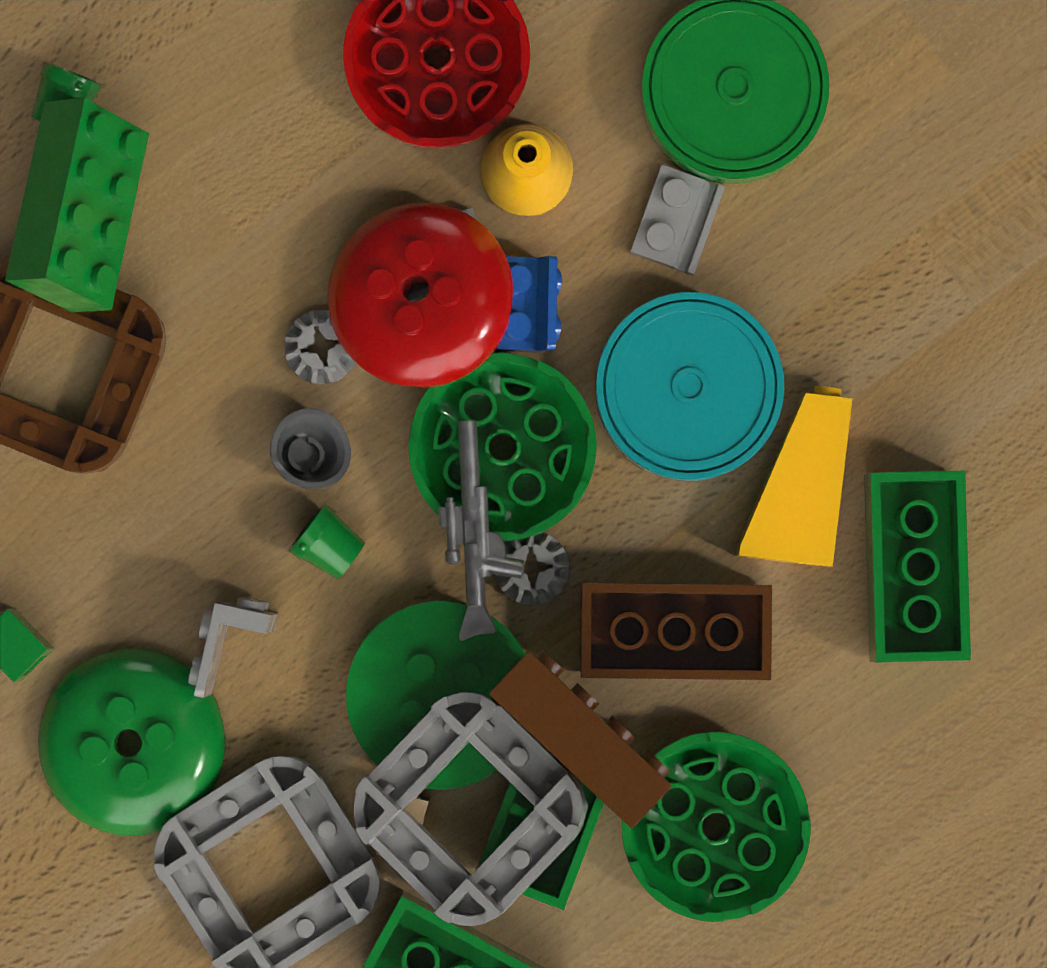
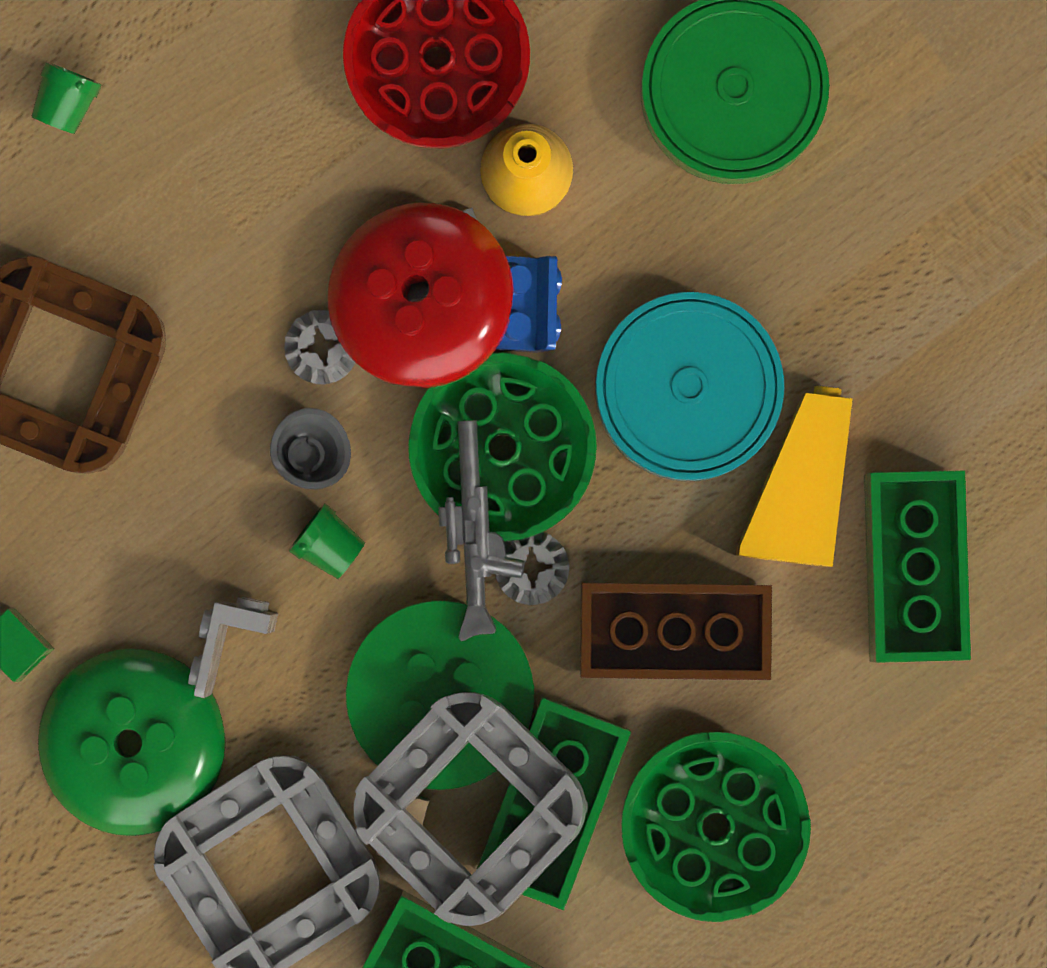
(77, 205): green brick -> none
(580, 738): reddish brown brick -> none
(677, 220): light grey plate -> none

